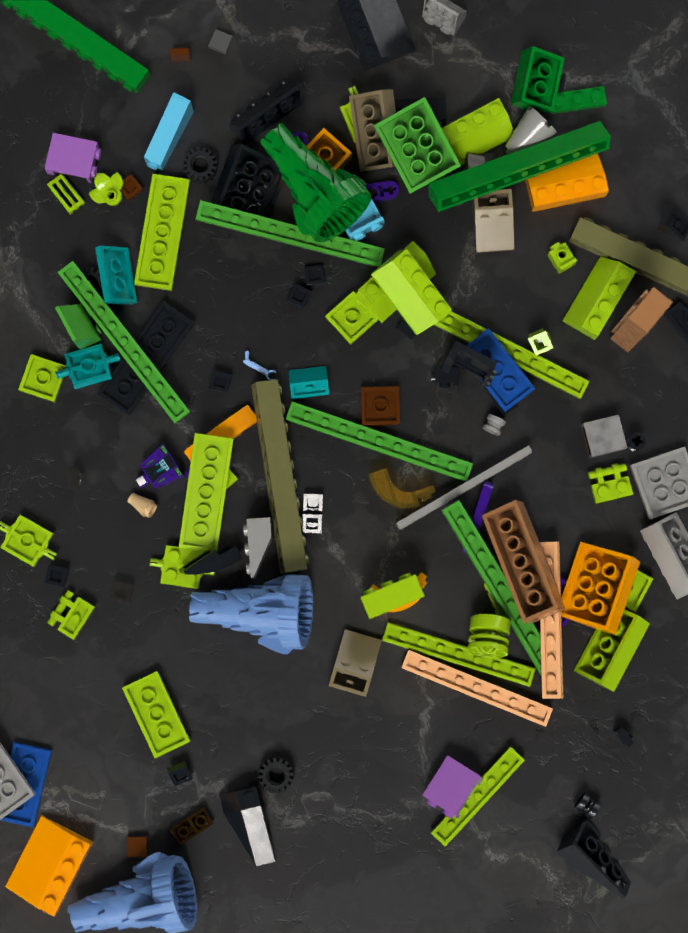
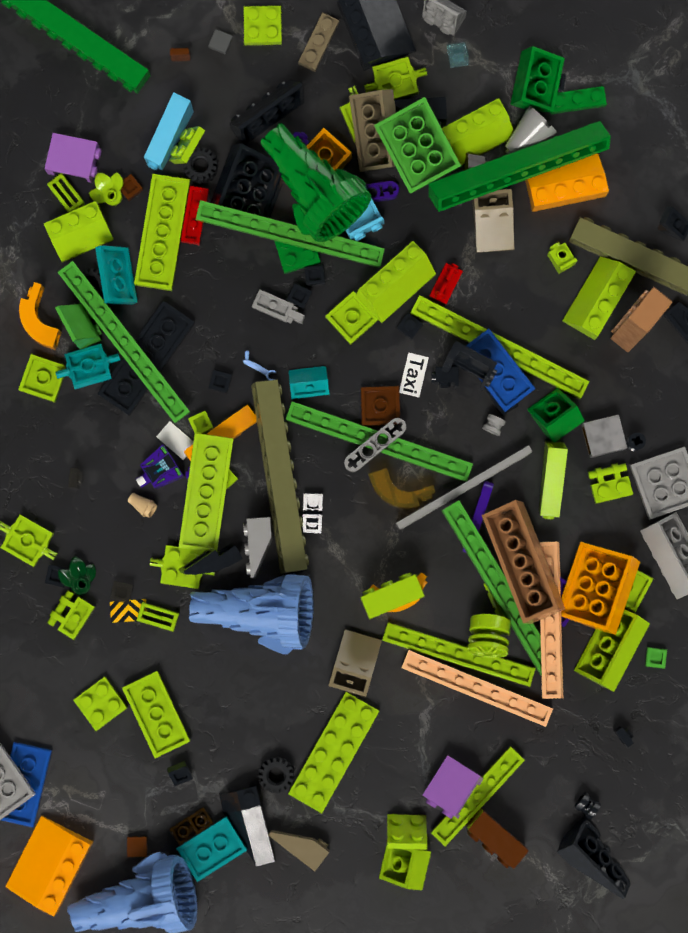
(28, 312): none -> light orange arch
(76, 573): none -> dark green plate
(78, 231): none -> lime slope
(100, 703): none -> lime plate
(126, 612): none -> sticker
(173, 621): none -> lime tile
(175, 439): none -> white sticker
(187, 144): none -> lime plate
(192, 228): none -> red plate
(201, 423): none -> lime plate
(212, 849): none -> teal plate
(262, 25): none -> lime plate
(277, 307): none -> light grey hinge
(295, 258): none -> green plate
(304, 848): none -> dark tan slope
(318, 42): none -> dark tan plate
(333, 752): none -> lime plate
(377, 447): none -> light grey beam
(397, 76): none -> lime plate
(405, 867): none -> lime slope
(406, 831): none -> lime plate
(411, 291): lime slope -> none
(413, 374): none -> white sticker
(446, 283): none -> red hinge
(457, 55): none -> clear light blue slope
(496, 839): none -> reddish brown brick
(540, 341): brick -> none
(552, 479): none -> lime slope
(556, 415): none -> green slope
(655, 657): none -> bright green tile

